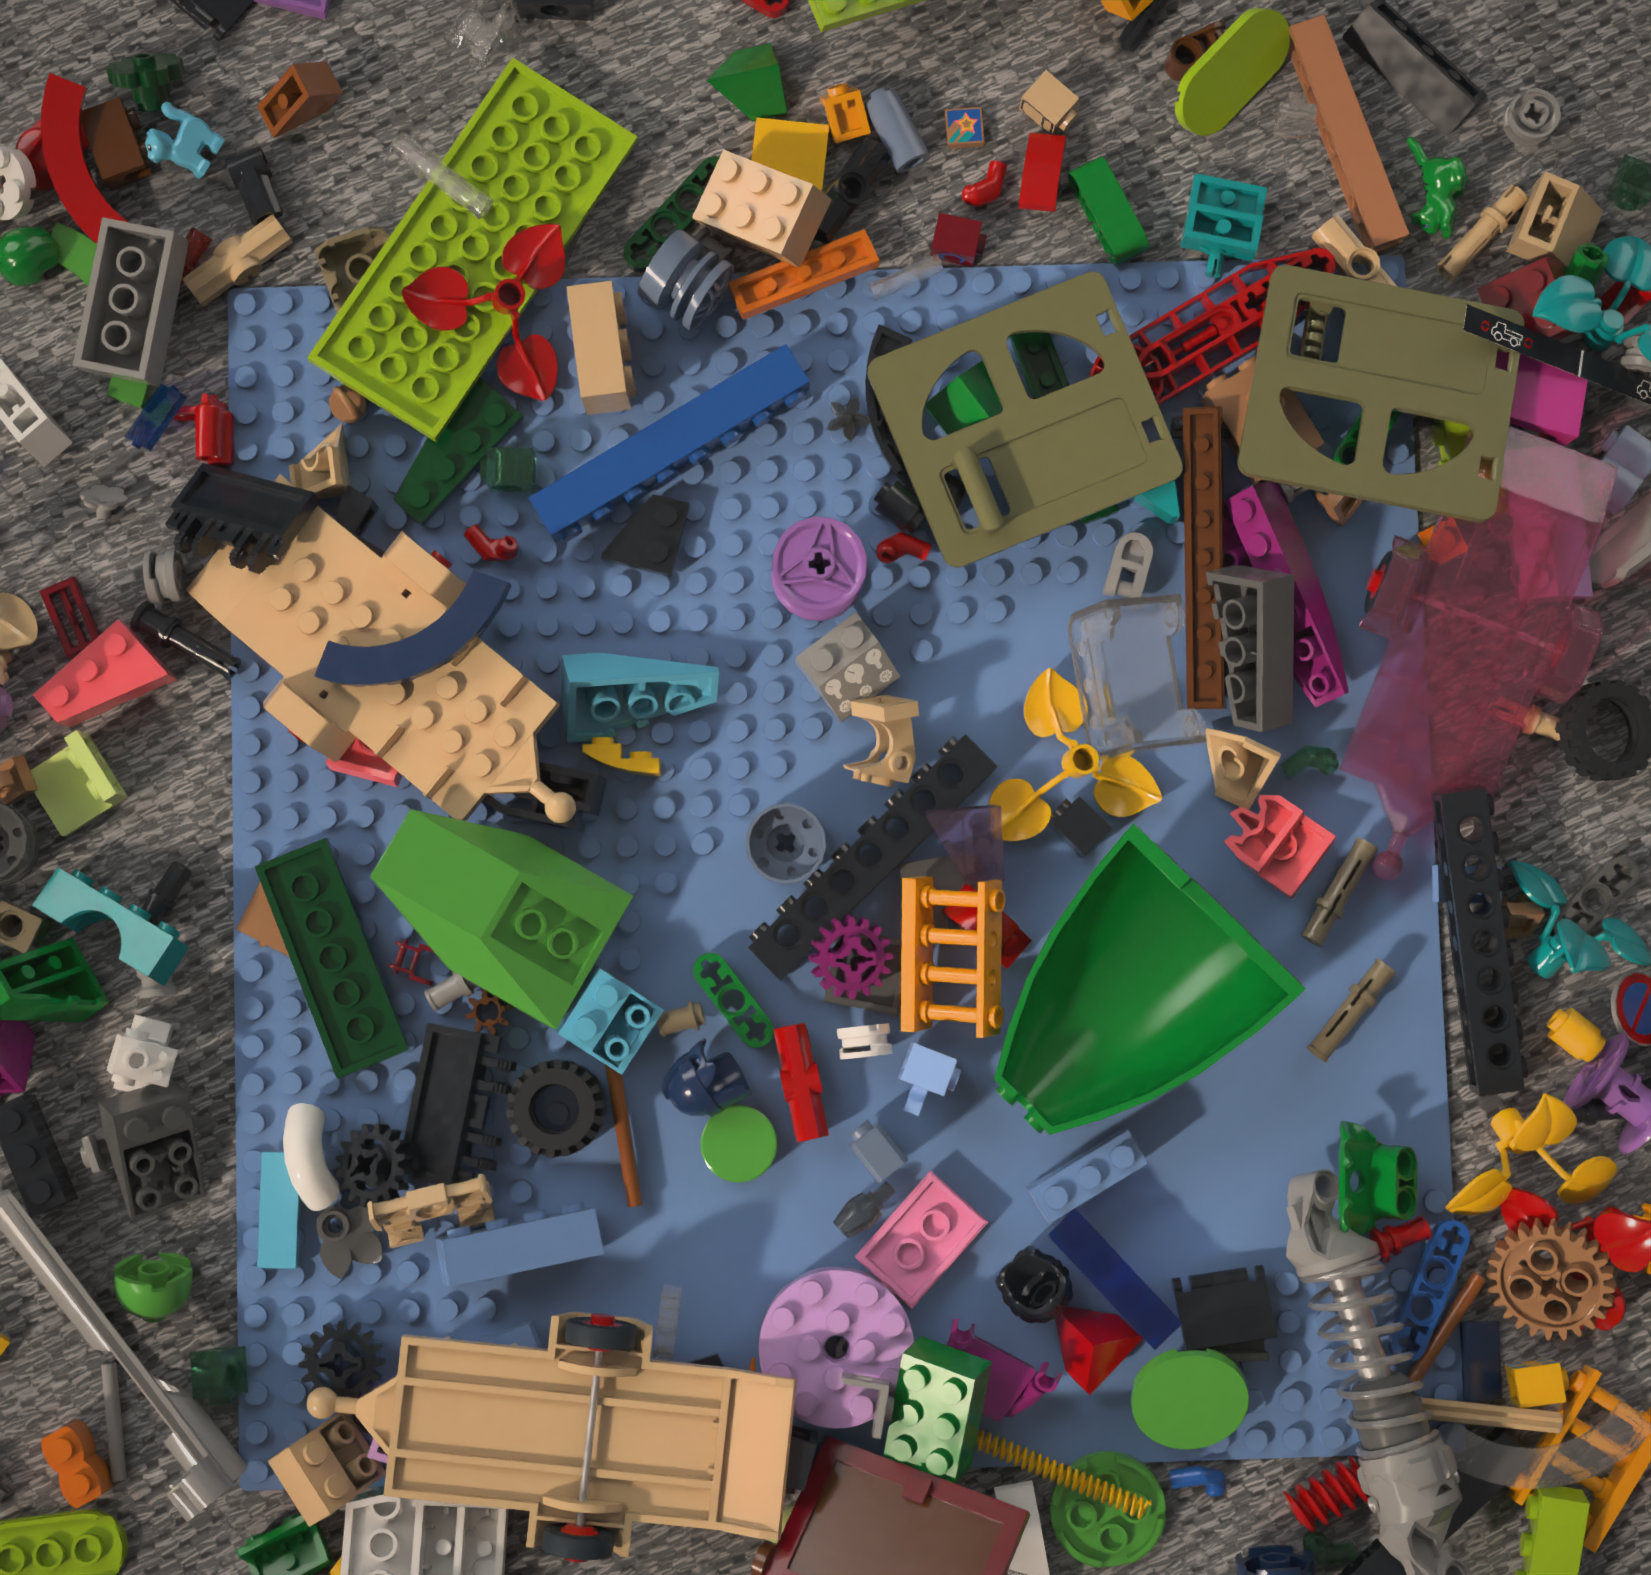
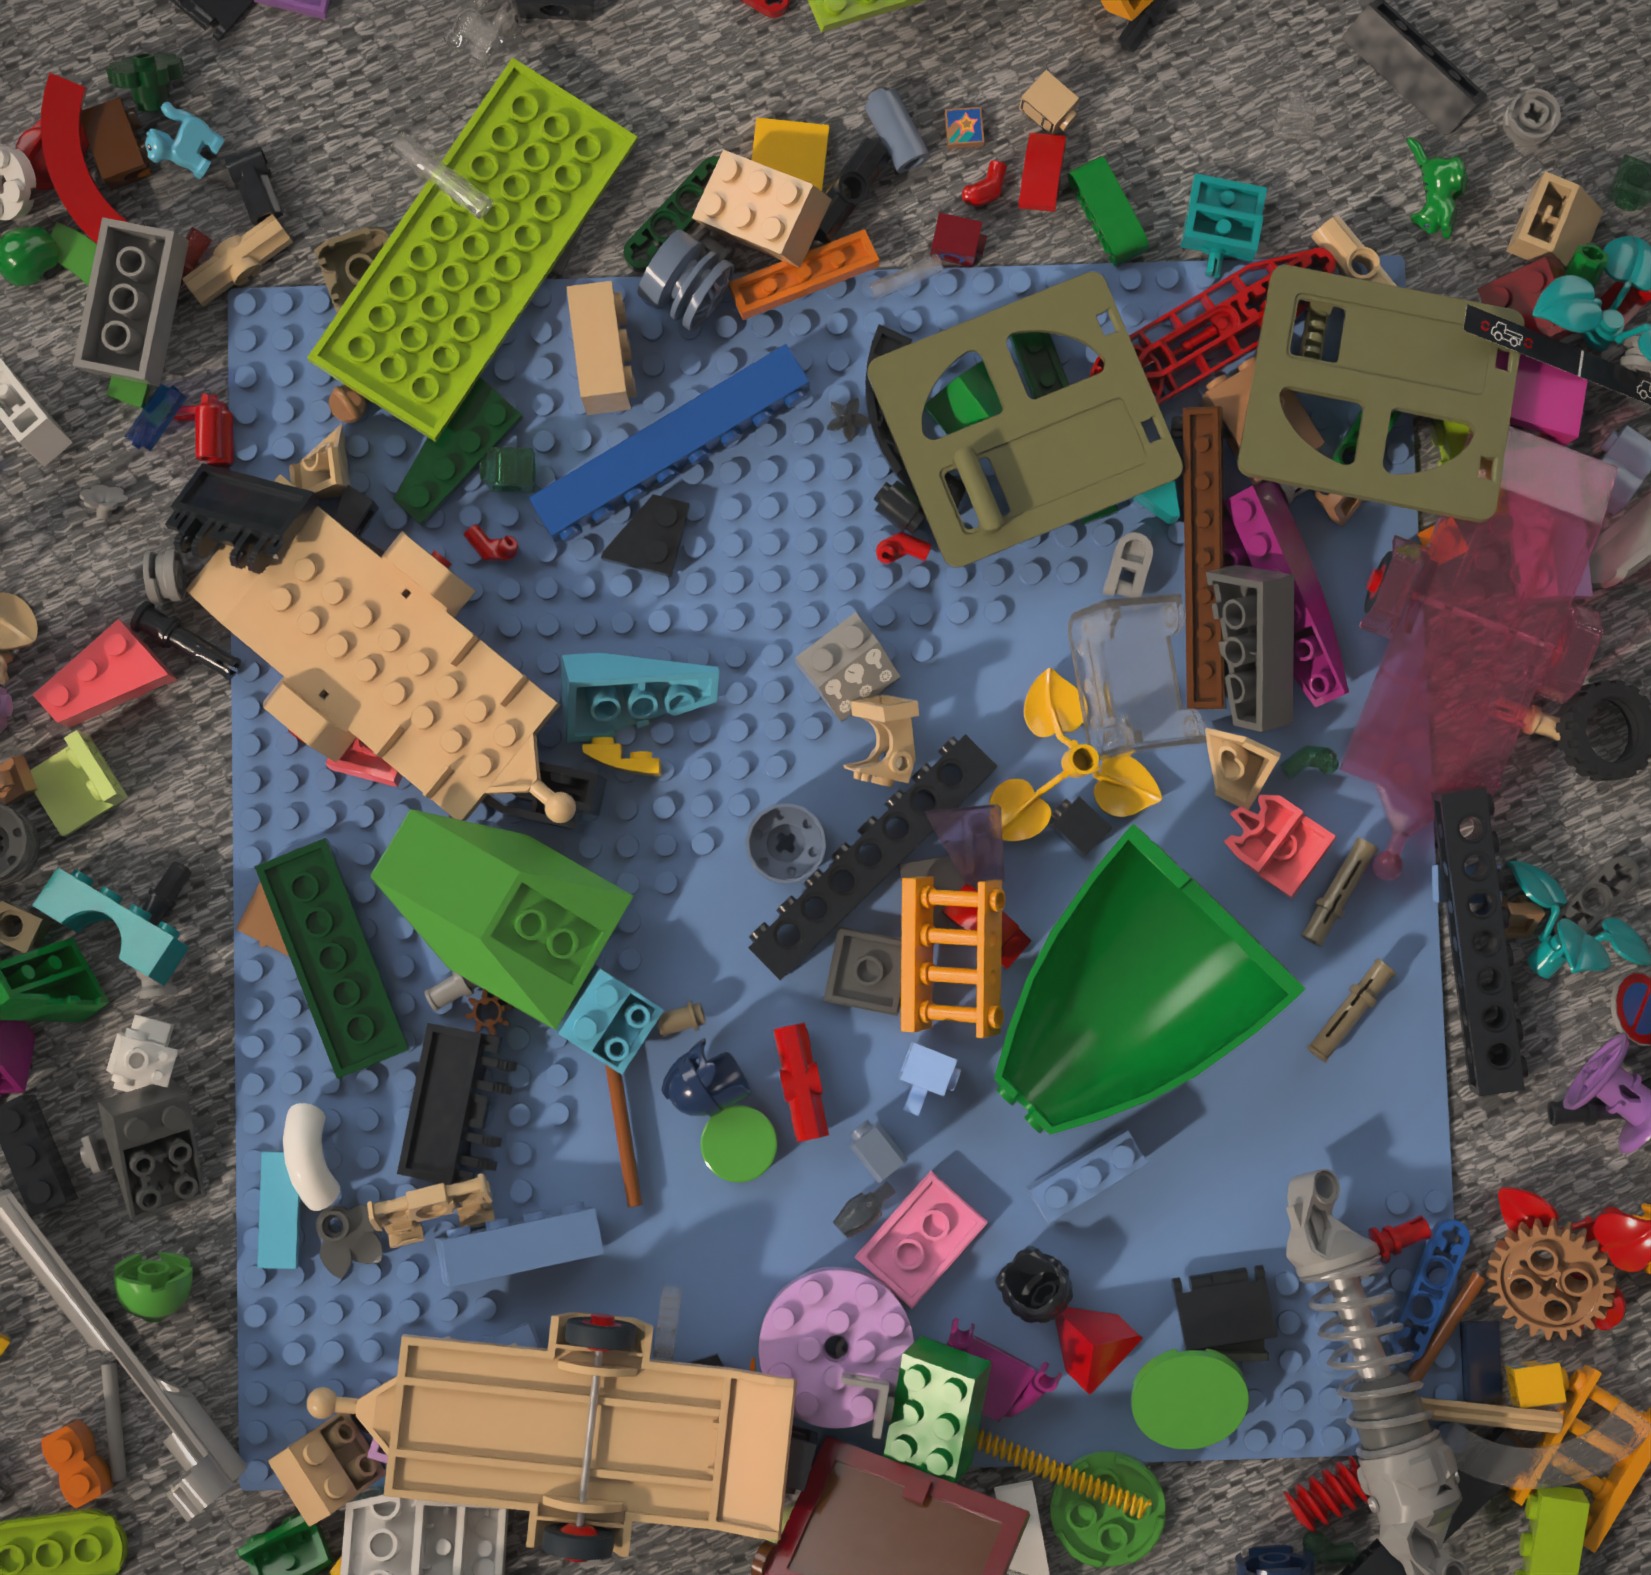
(46, 594): dark red tile -> none
(219, 1374): clear green brick -> none
(299, 97): dark orange slope -> none
(342, 1345): black gear -> none
(374, 1165): black gear -> none
(397, 966): dark red piece -> none
(422, 651): dark blue tile -> none
(523, 1116): black tyre -> none
(538, 259): red plant -> none
(709, 983): green beam -> none
(752, 82): green slope -> none
(840, 557): medium lavender piece -> none
(845, 112): light orange bracket -> none
(851, 972): magenta gear -> none
(864, 1036): white wheel -> none
(1113, 1278): clear blue brick -> none
(1193, 47): reddish brown piece -> none
(1197, 1476): blue arm -> none
(1232, 71): lime tile -> none
(1346, 135): nougat piece -> none
(1385, 1180): green piece -> none
(1492, 221): tan pin -> none
(1548, 1125): yellow plant -> none
(1575, 1034): yellow brick -> none

